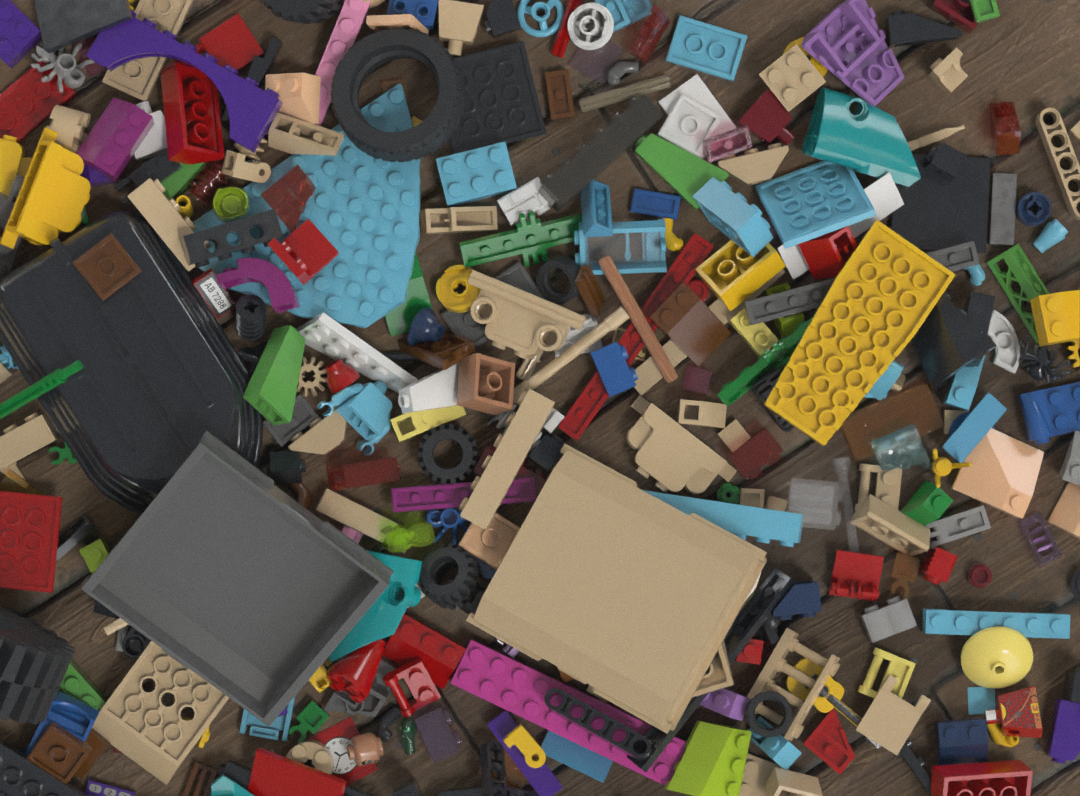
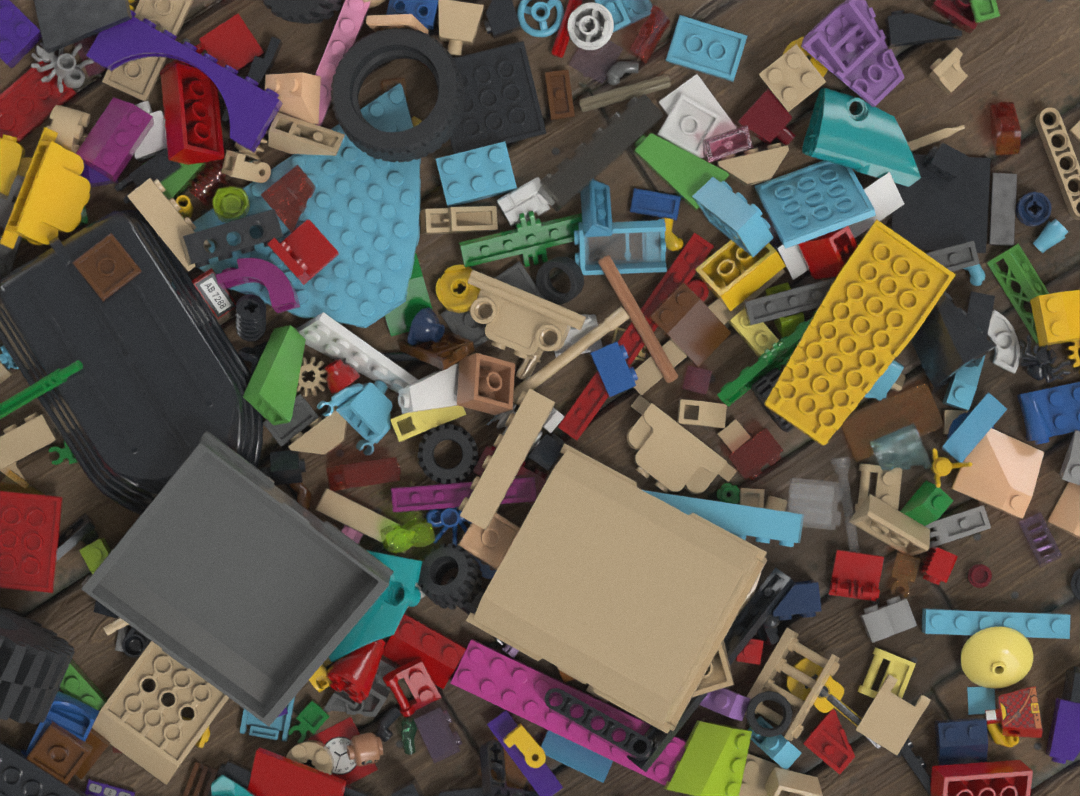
(590, 290): reddish brown tile -> none

